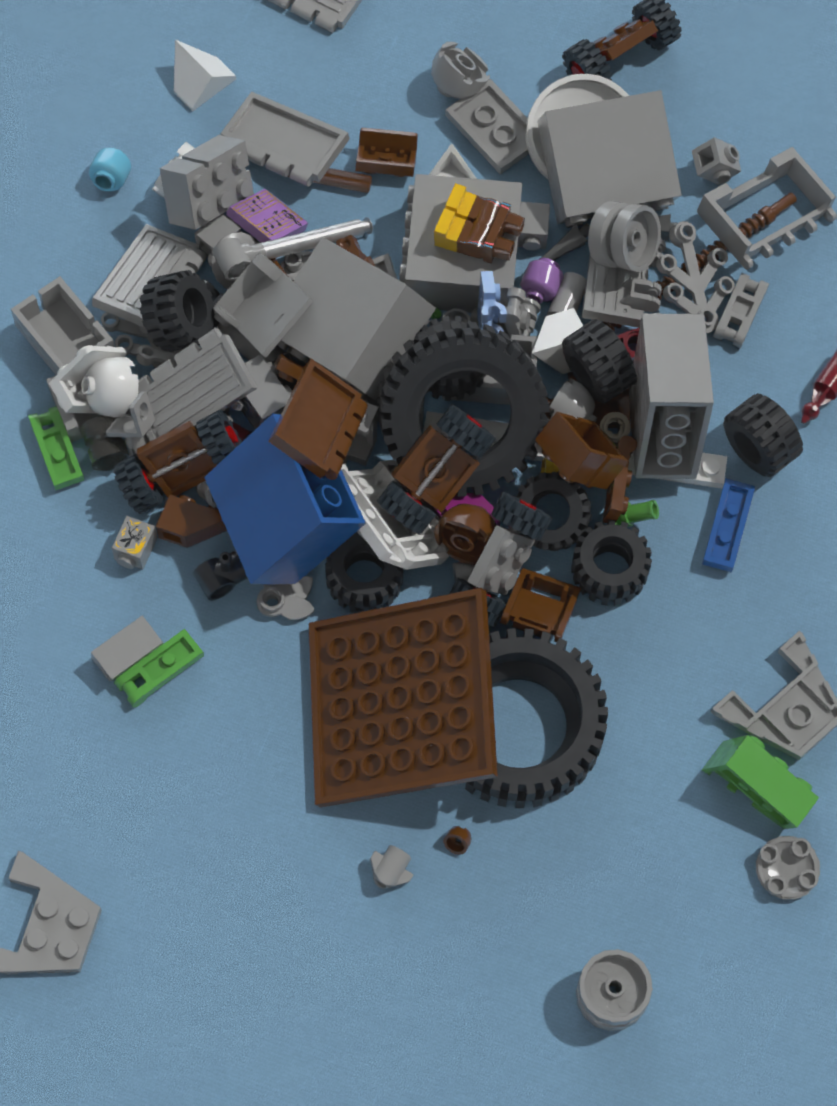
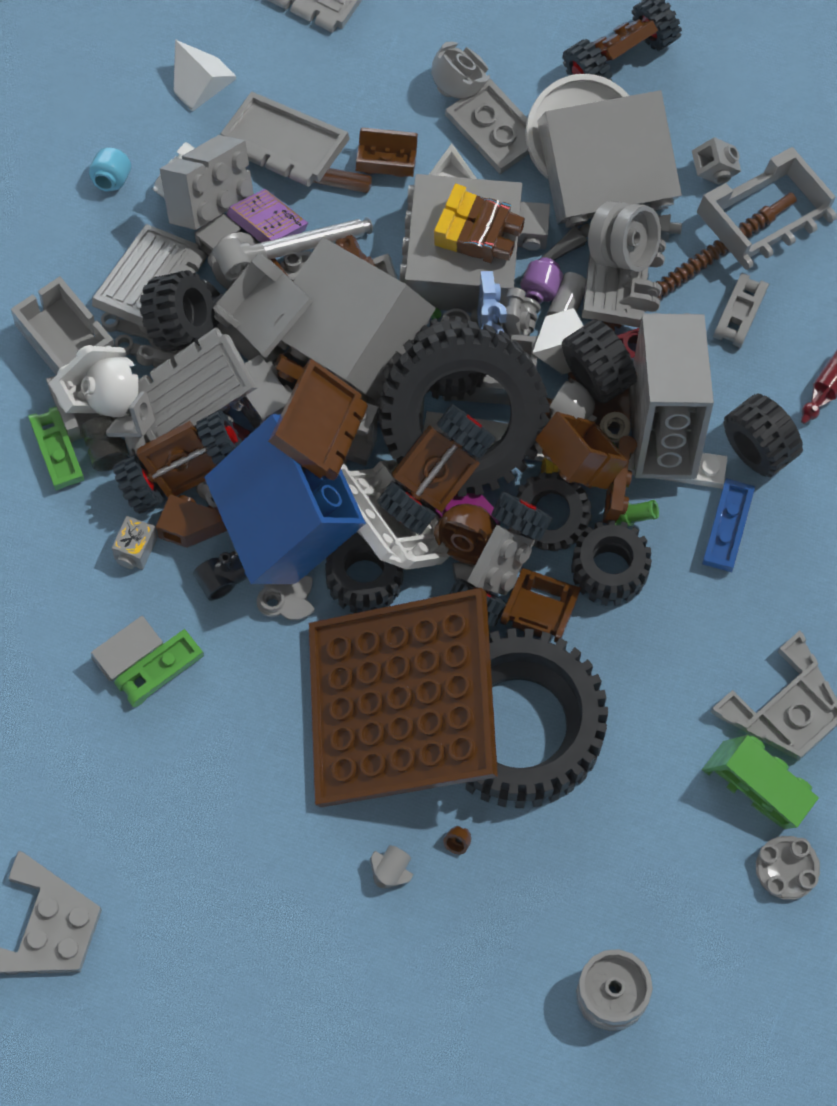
(694, 280): light grey plant -> none

